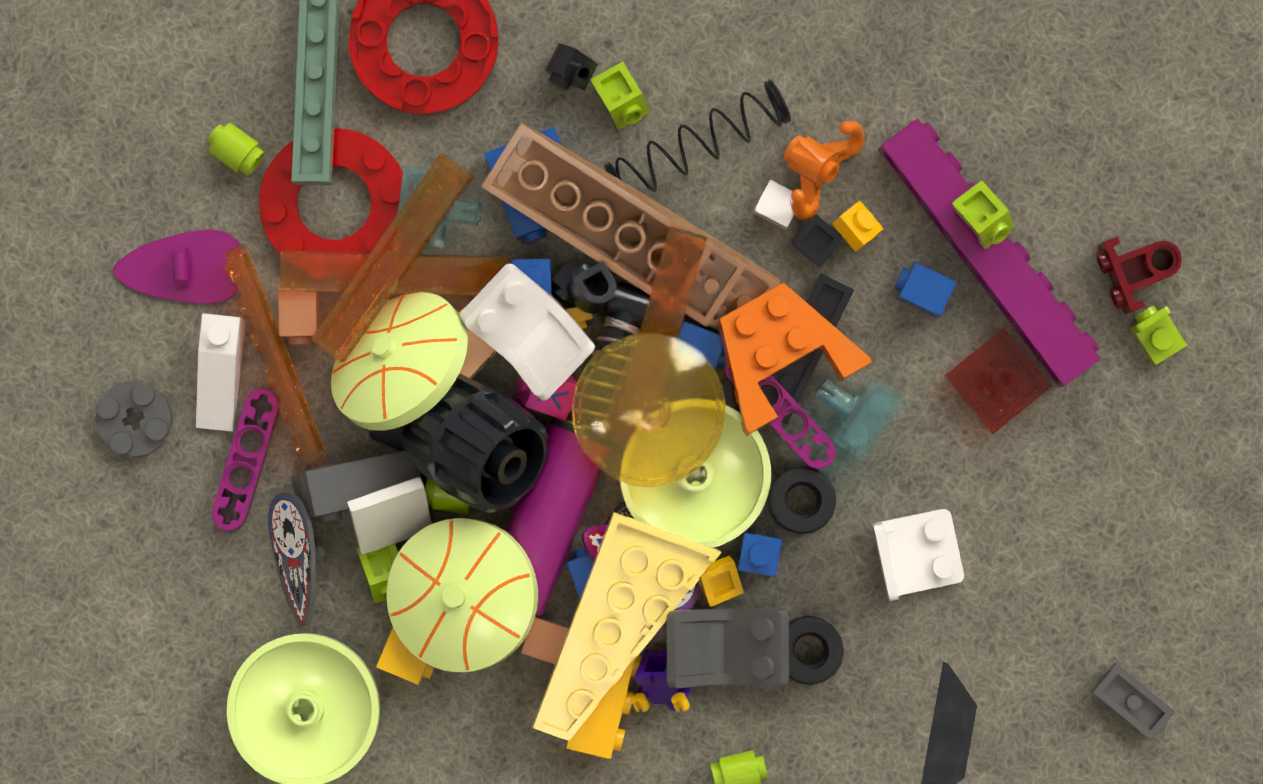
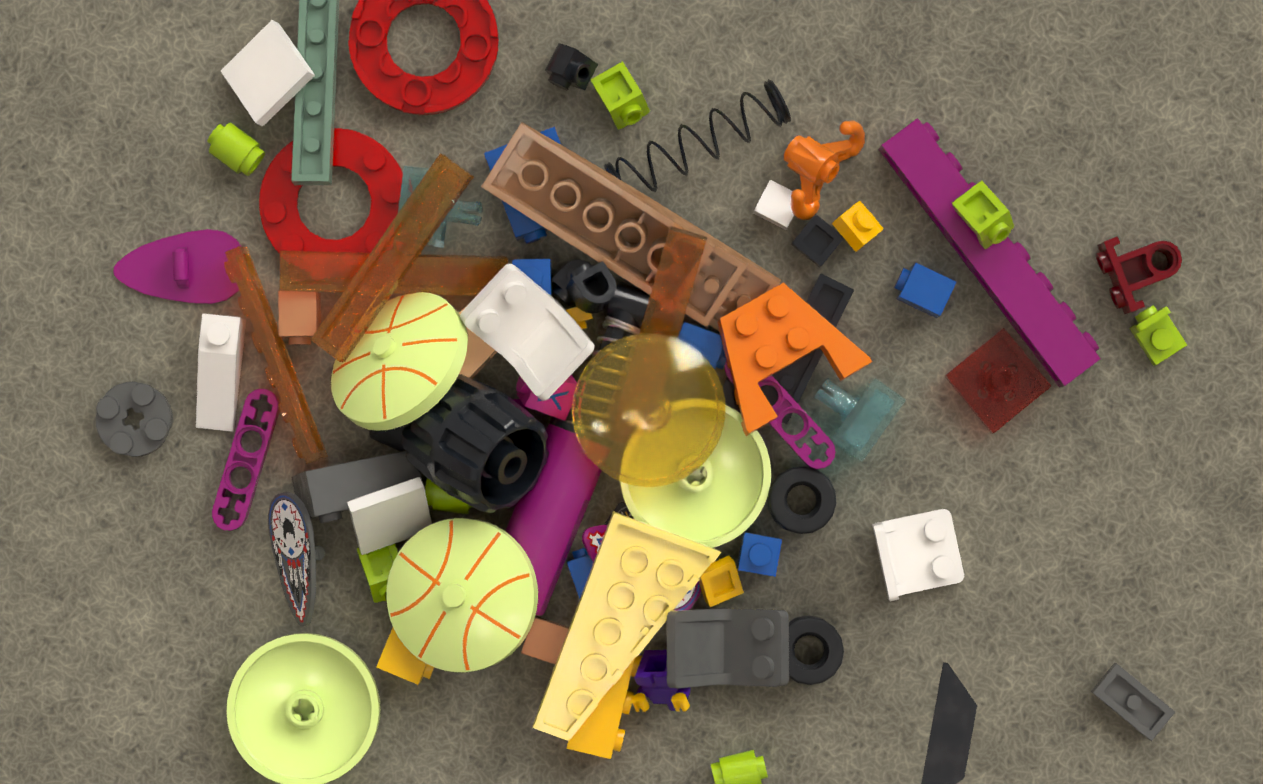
(267, 73): none -> white tile

